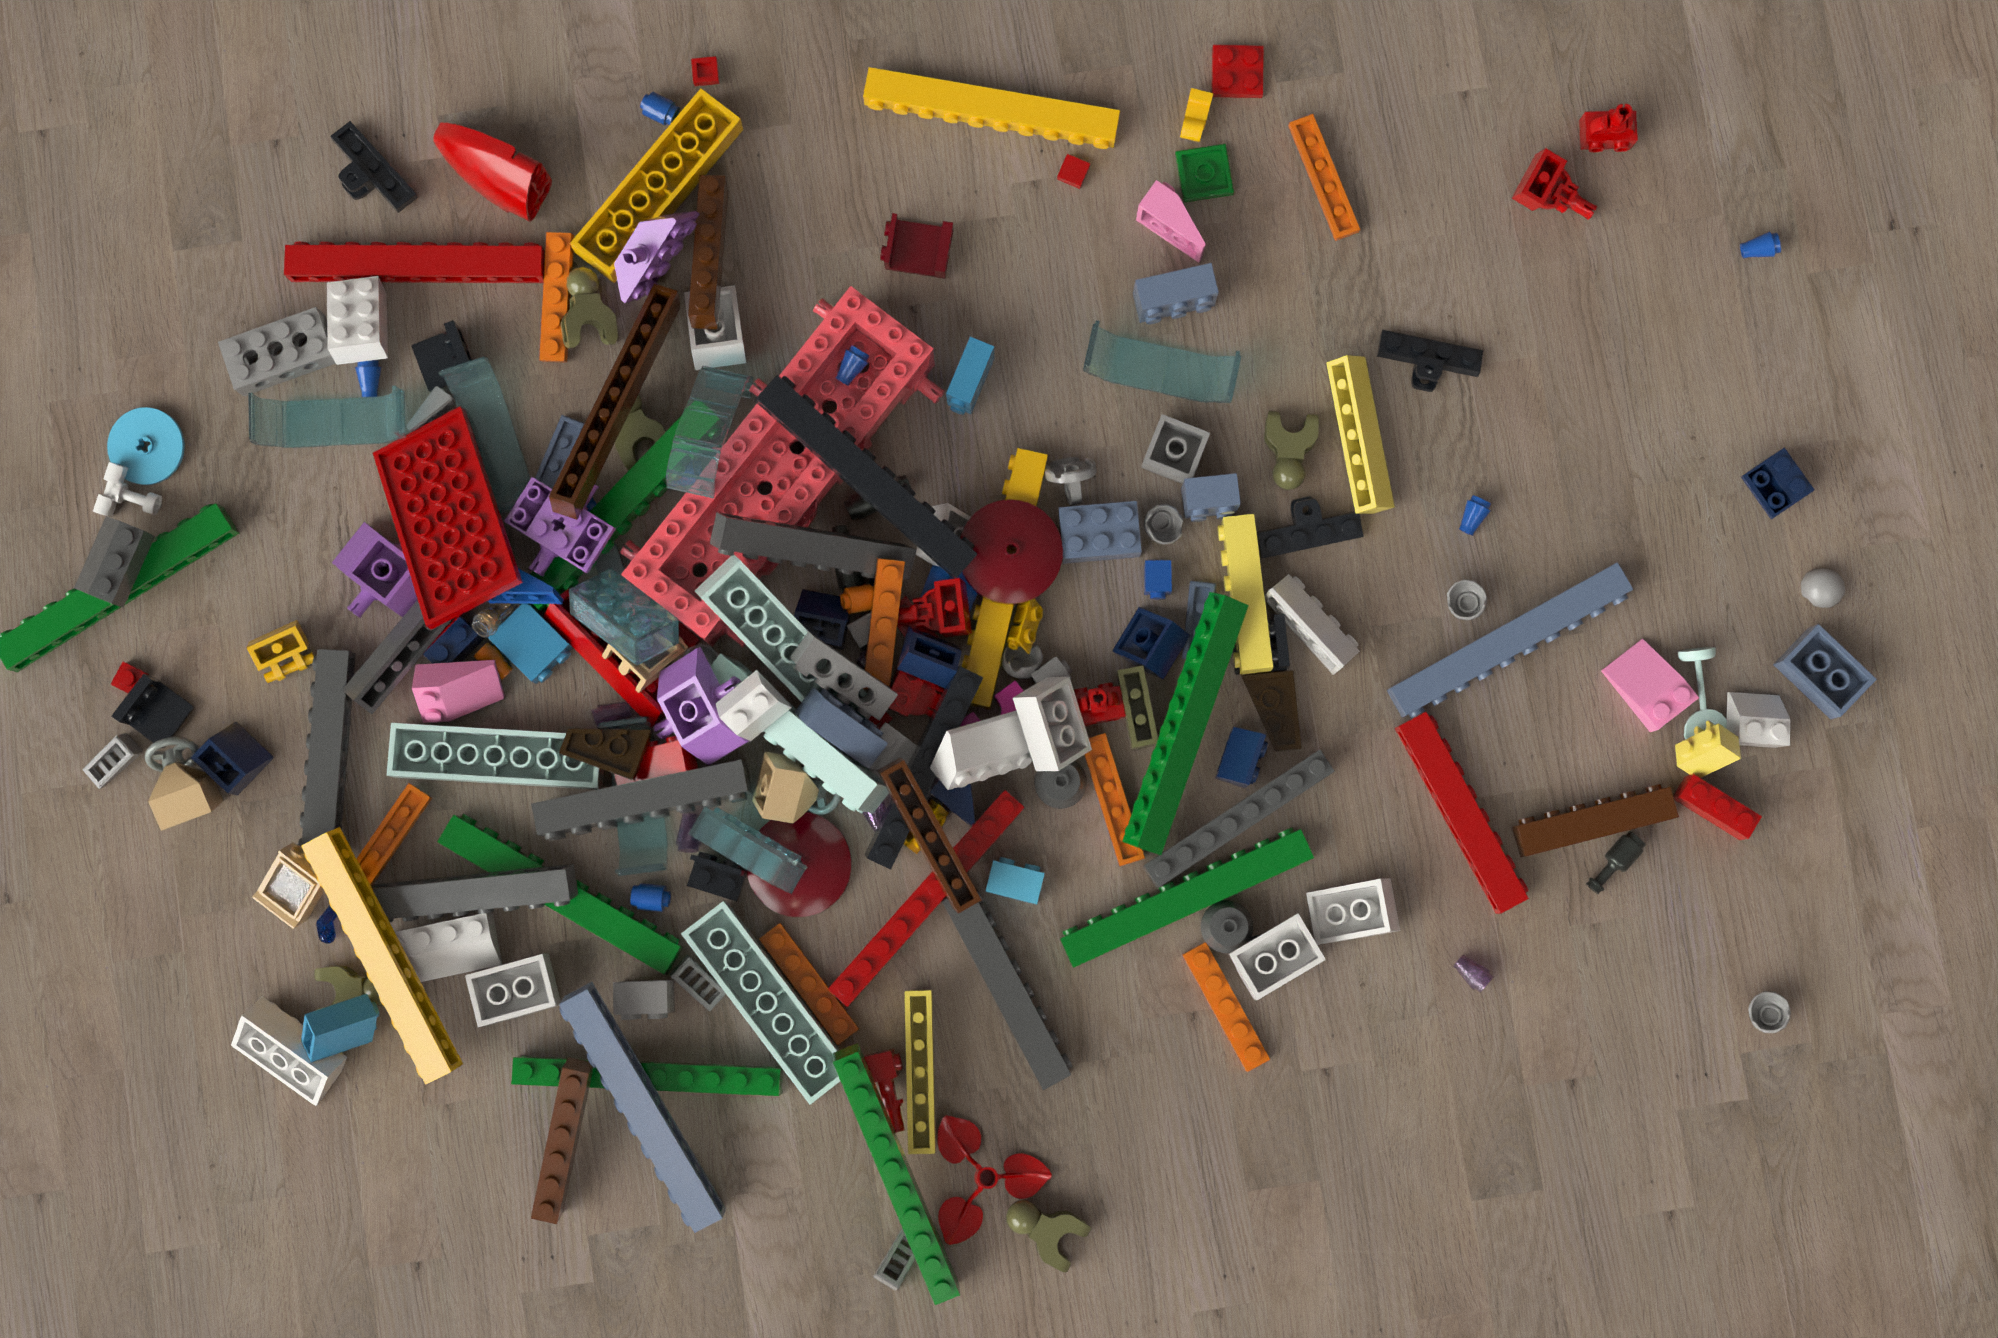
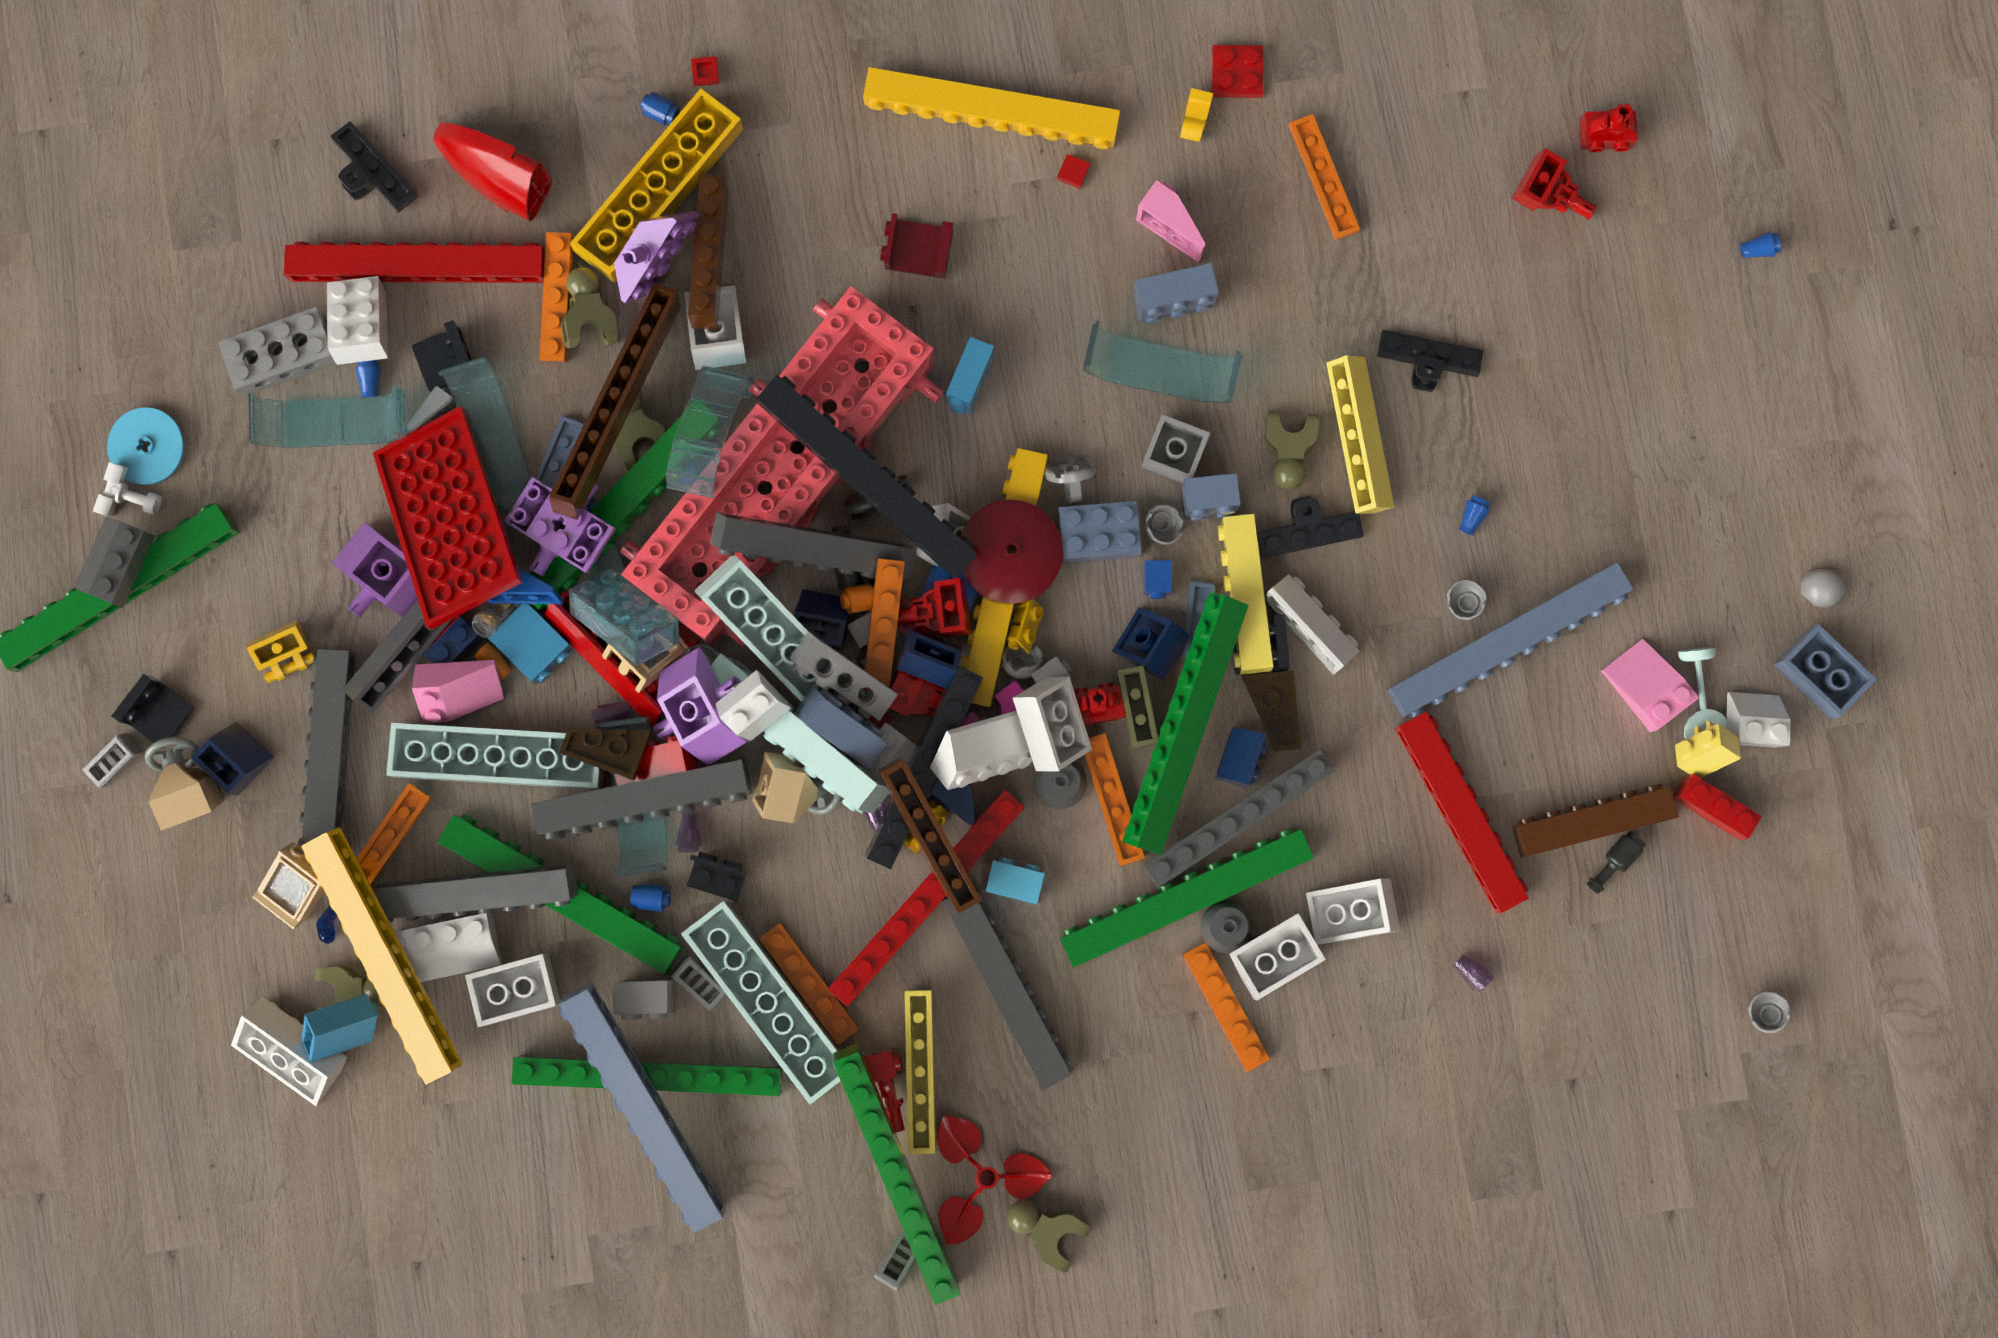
(127, 677): red plate -> none
(562, 1140): reddish brown brick -> none
(749, 848): clear light blue brick -> none
(828, 869): dark red dish -> none
(852, 364): blue cone -> none
(1204, 173): green tile -> none
(1777, 483): dark blue slope -> none

